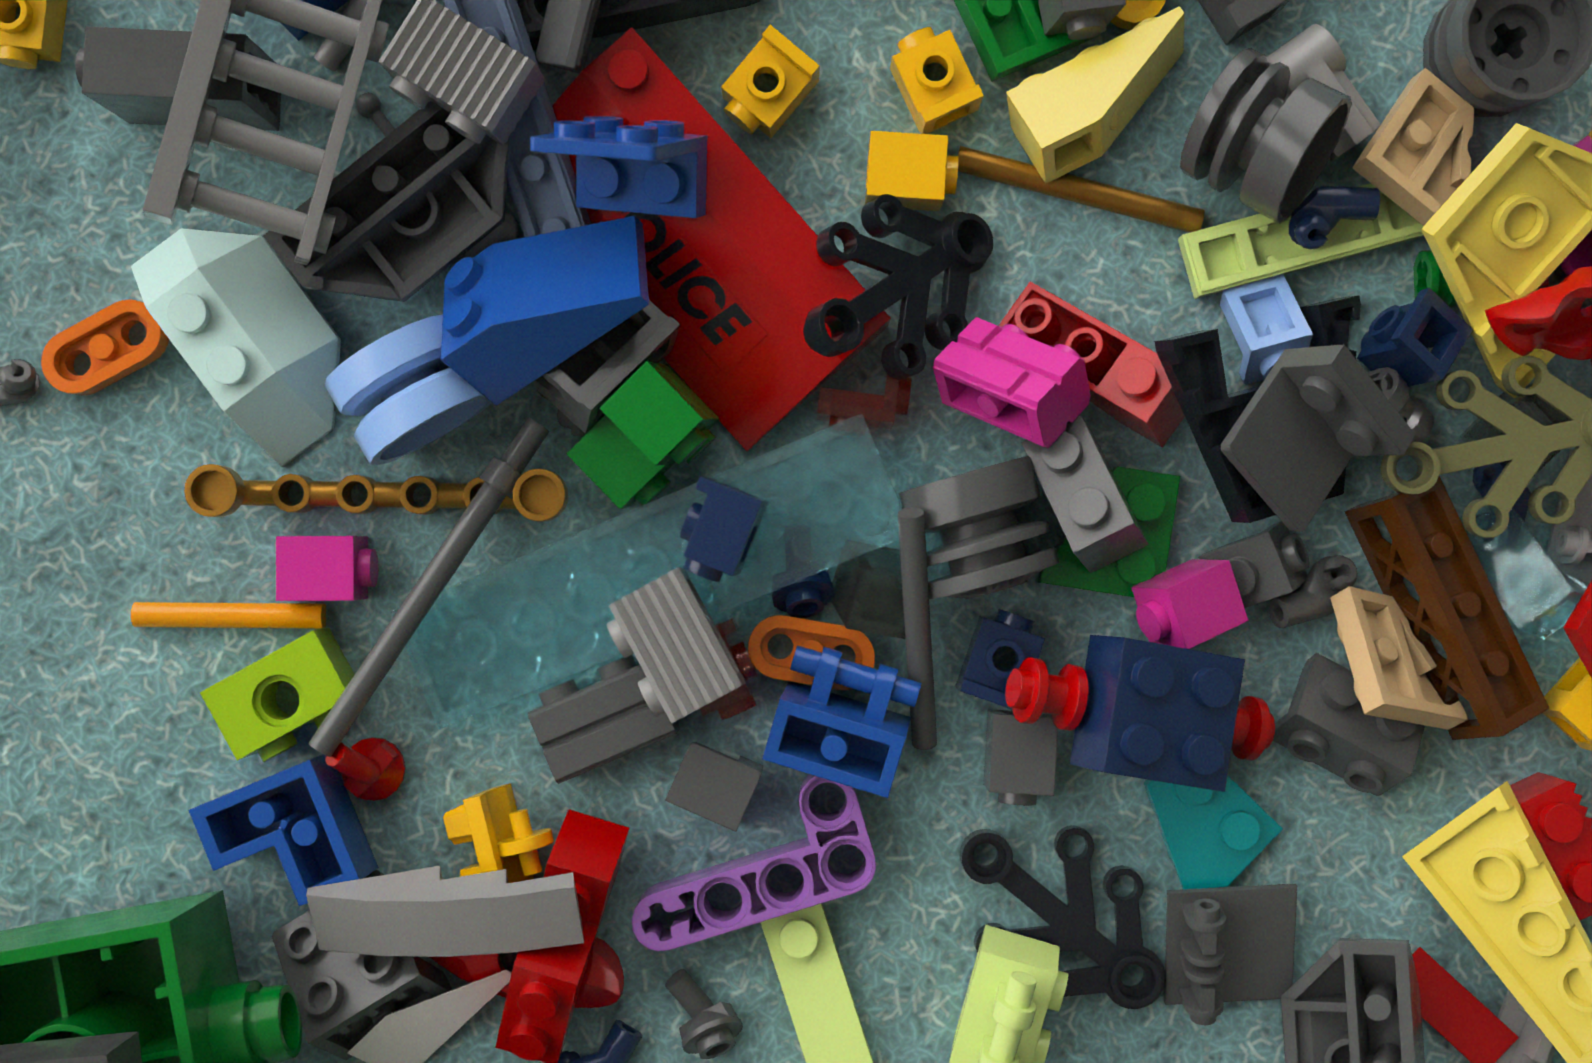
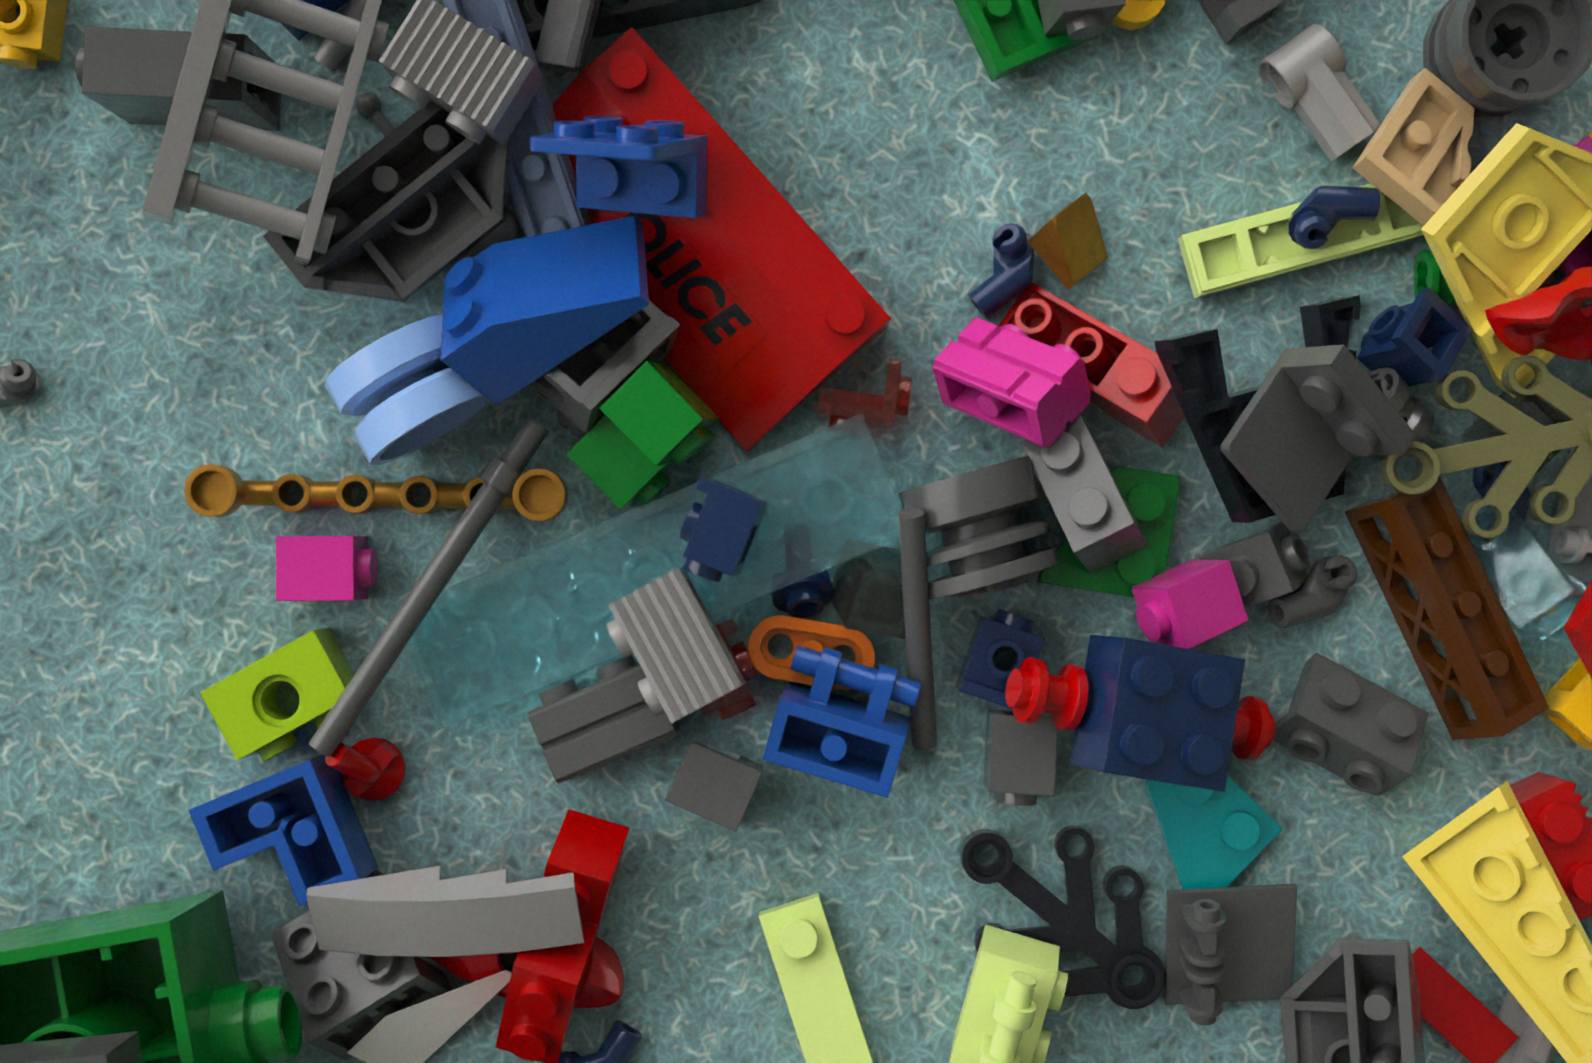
(107, 344): orange plate -> none
(228, 615): light orange bar -> none
(245, 334): light aqua wedge -> none
(499, 834): yellow hips -> none
(711, 1027): dark grey plate -> none
(750, 873): medium lavender beam -> none
(769, 110): yellow brick -> none
(907, 280): black plant -> none
(910, 169): yellow brick -> none
(934, 102): yellow brick -> none
(1011, 270): none -> dark blue arm
(1071, 242): none -> pearl gold slope
(1081, 190): pearl gold bar -> none
(1088, 101): light yellow slope -> none
(1256, 131): dark grey wheel -> none
(1264, 324): light blue bracket -> none
(1389, 661): tan wing -> none

